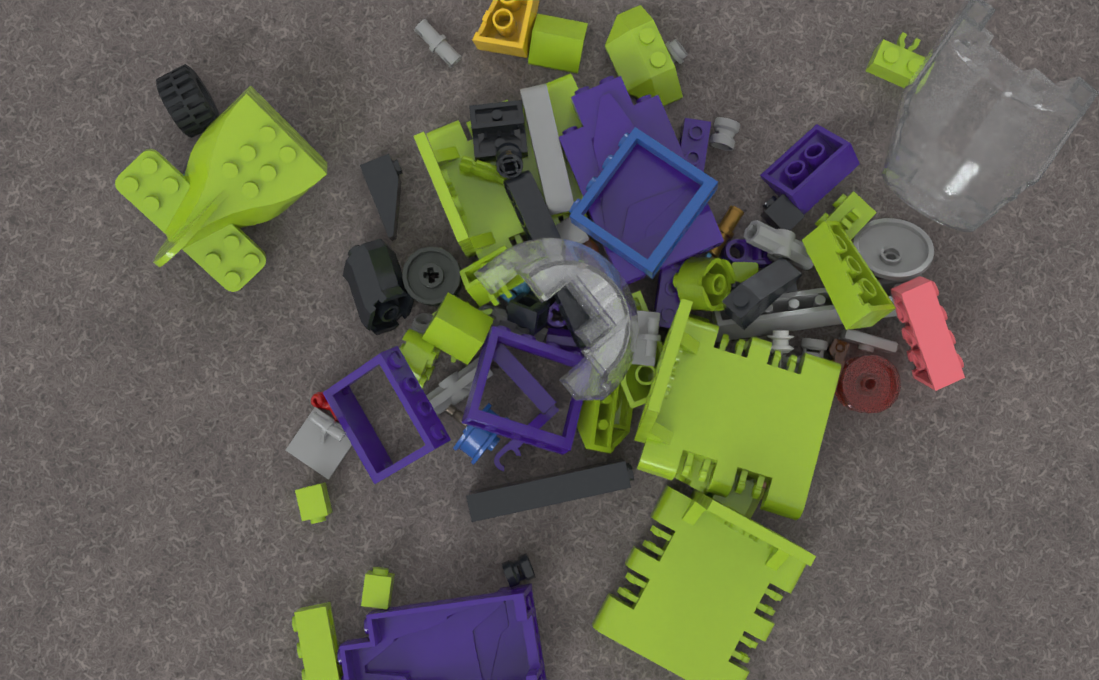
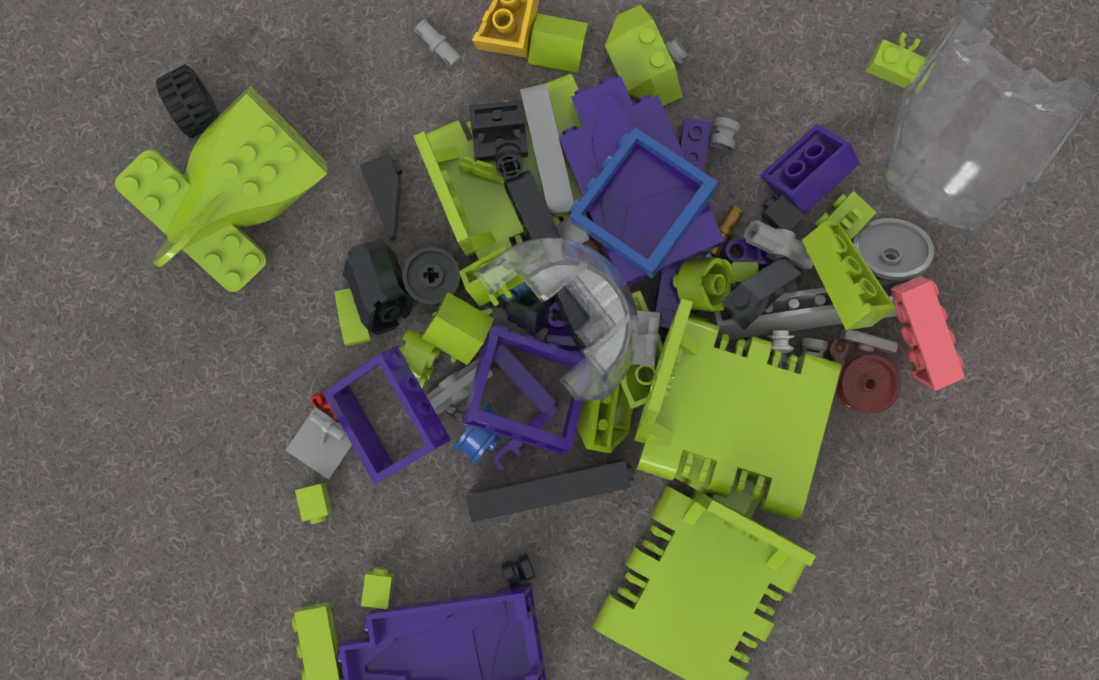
(350, 323): none -> lime slope

